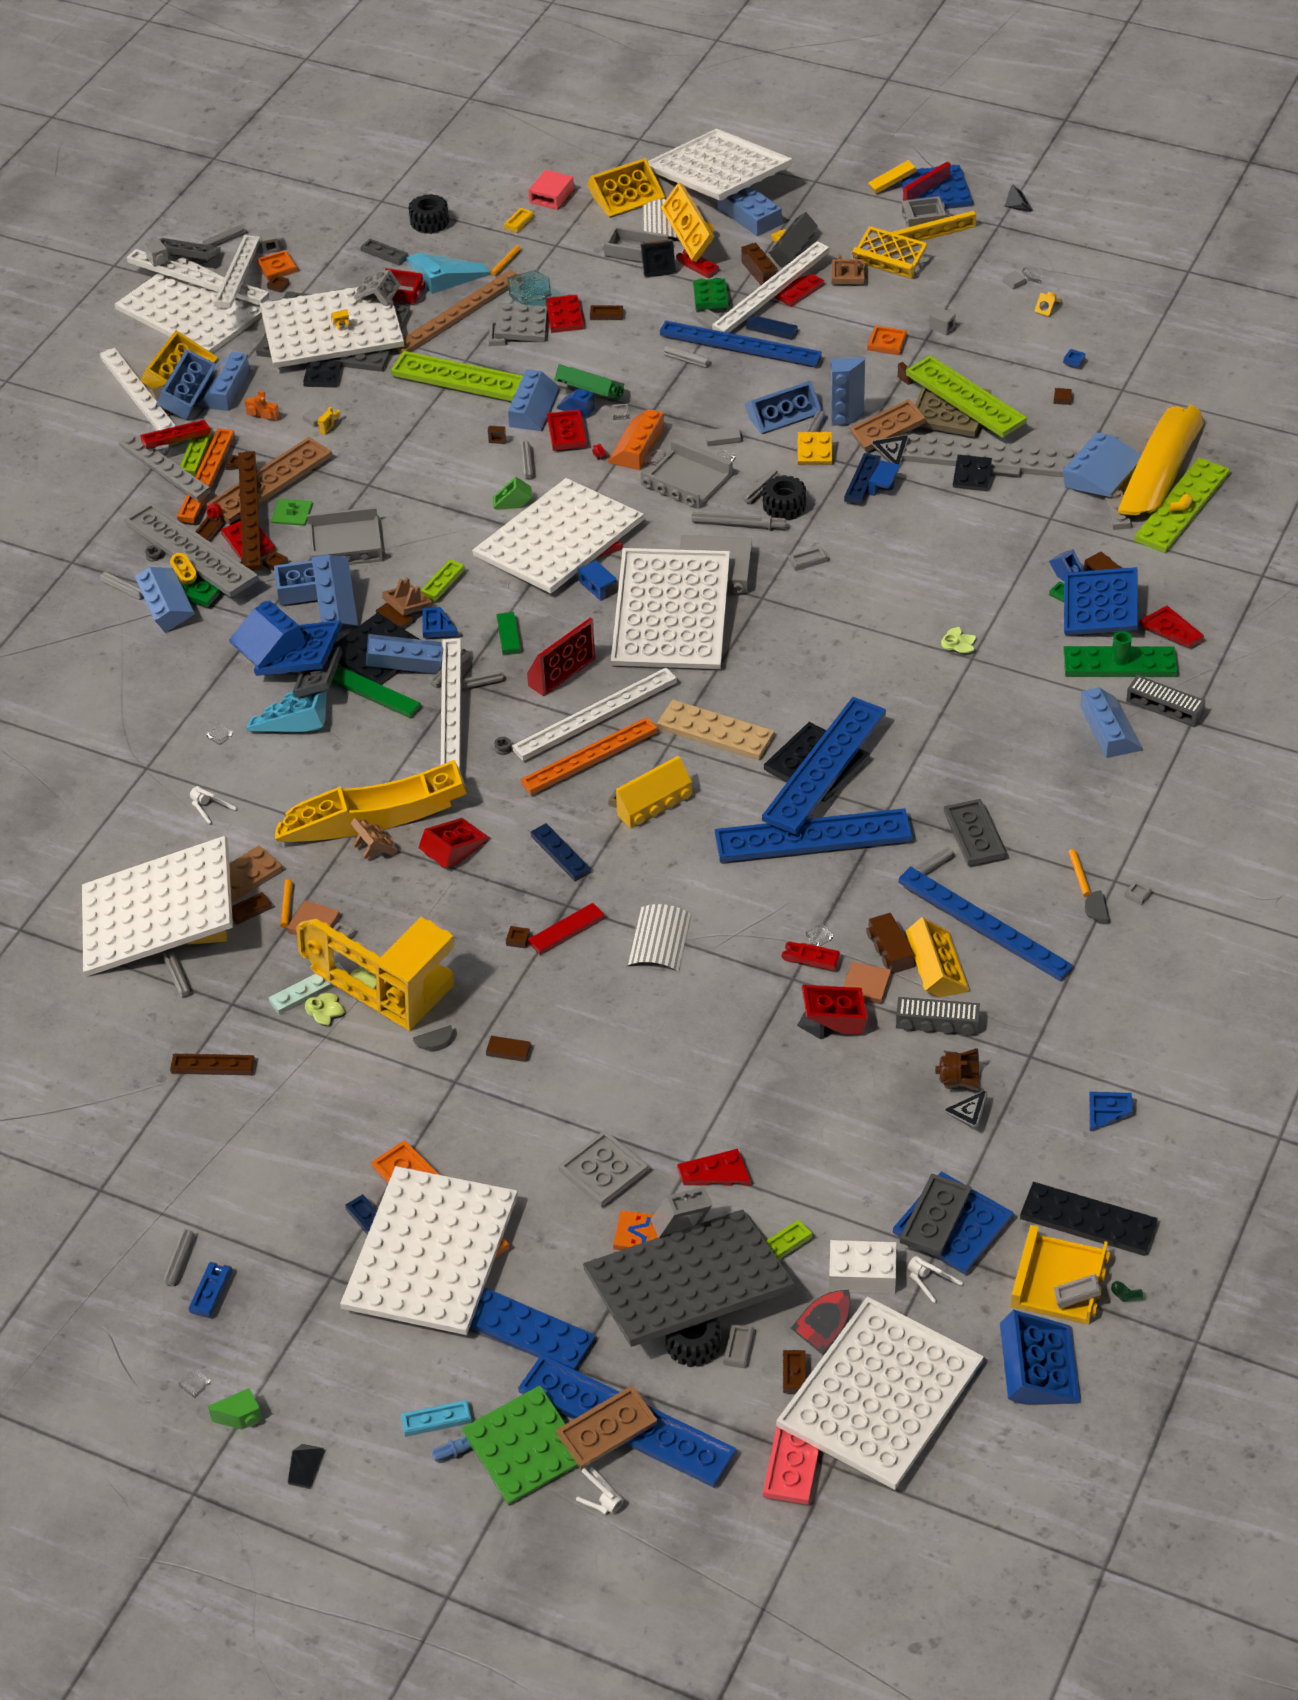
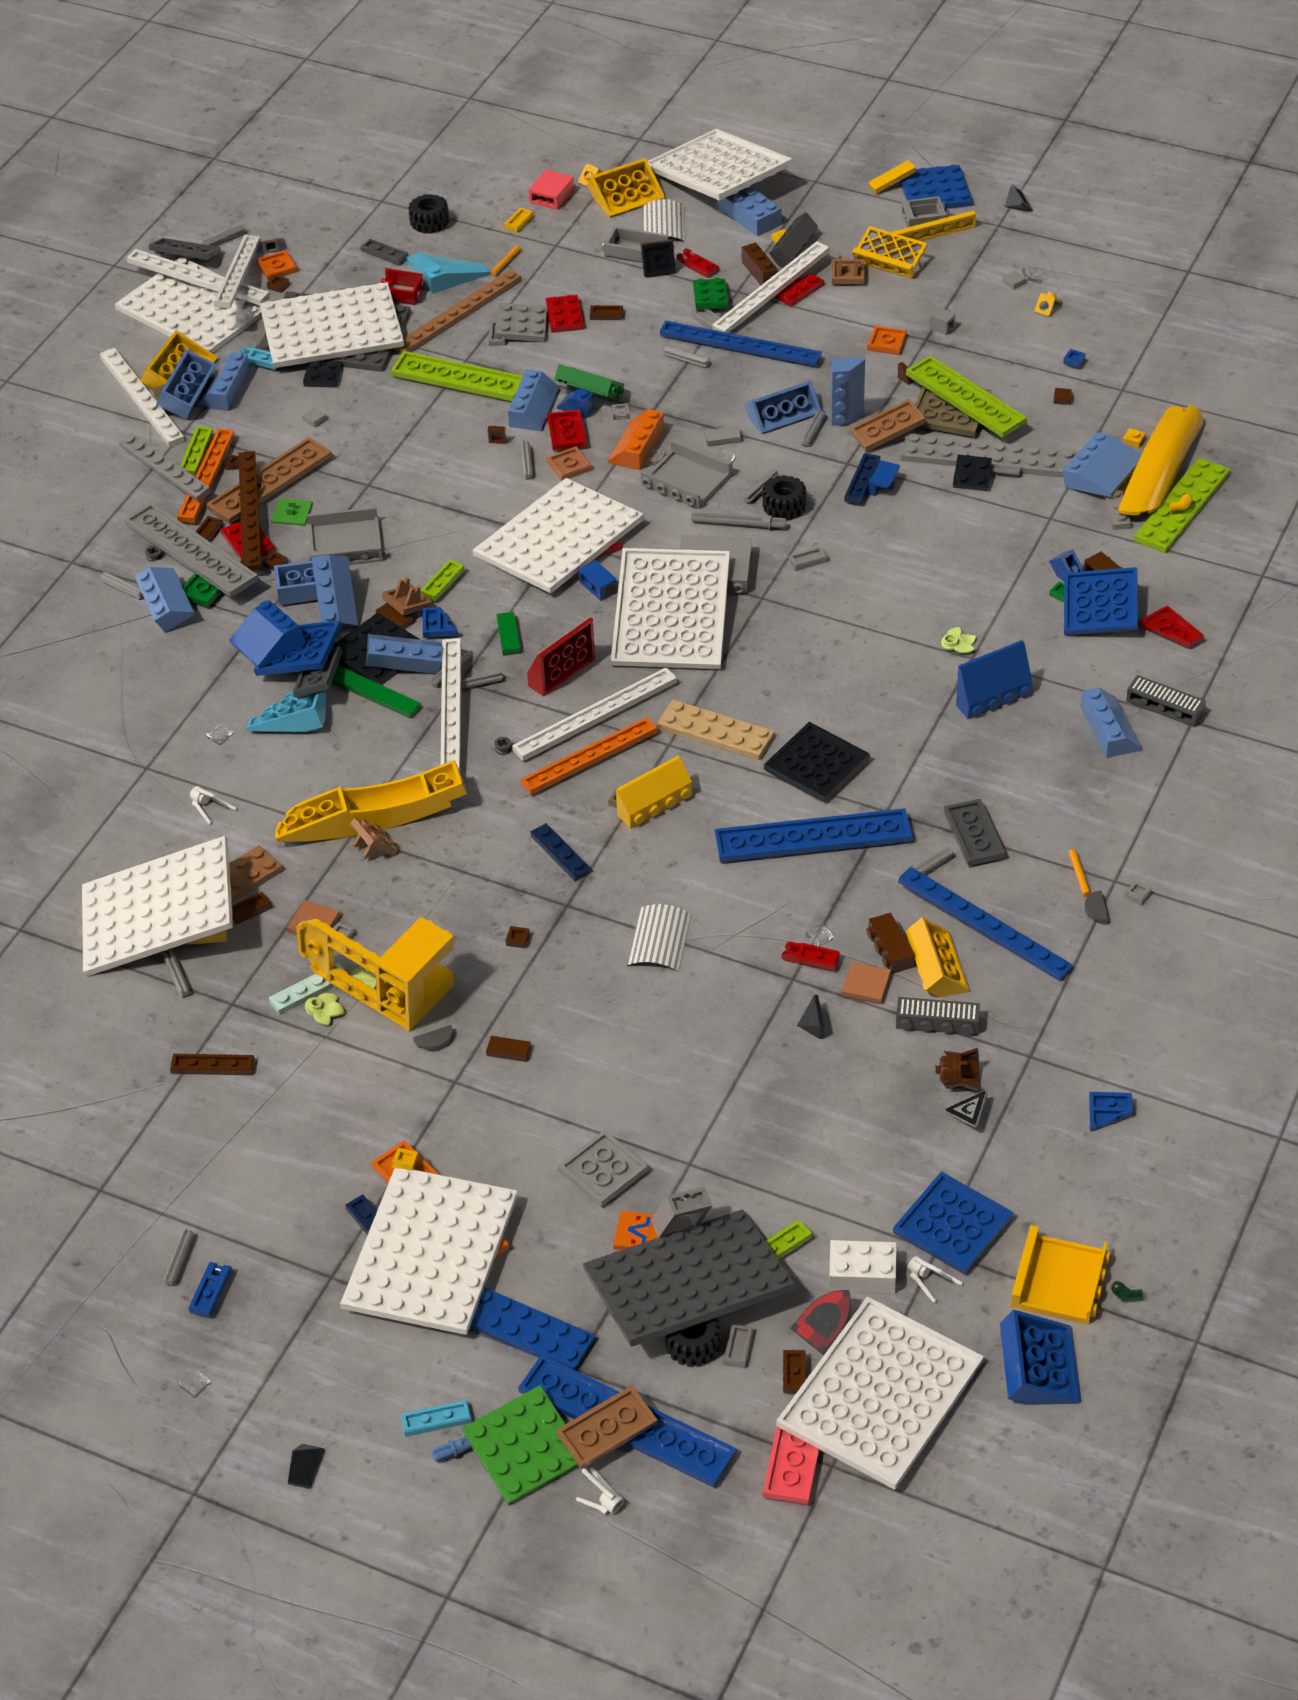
(156, 252): light grey brick -> none
(175, 434): red plate -> none
(183, 570): yellow plate -> none
(214, 511): red plate -> none
(236, 1411): bright green slope -> none
(258, 357): none -> medium azure hinge
(260, 408): orange plate -> none
(286, 903): light orange bar -> none
(327, 420): yellow plate -> none
(340, 317): yellow tile -> none
(382, 285): light grey bracket -> none
(405, 1159): none -> yellow plate
(451, 842): red slope -> none
(513, 495): bright green slope -> none
(529, 287): clear light blue brick -> none
(566, 928): red tile -> none
(569, 463): none -> nougat tile
(588, 171): none -> yellow bracket
(599, 451): red plate -> none
(688, 222): yellow plate -> none
(716, 1168): red wing -> none
(772, 327): dark blue tile -> none
(814, 448): yellow plate -> none
(823, 765): blue plate -> none
(836, 1007): red slope -> none
(892, 447): black piece -> none
(927, 181): red tile -> none
(935, 1215): dark grey plate -> none
(993, 680): none -> blue slope
(1077, 1291): light grey tile -> none
(1088, 1218): black plate -> none
(1120, 659): green plate -> none
(1134, 438): none -> yellow plate

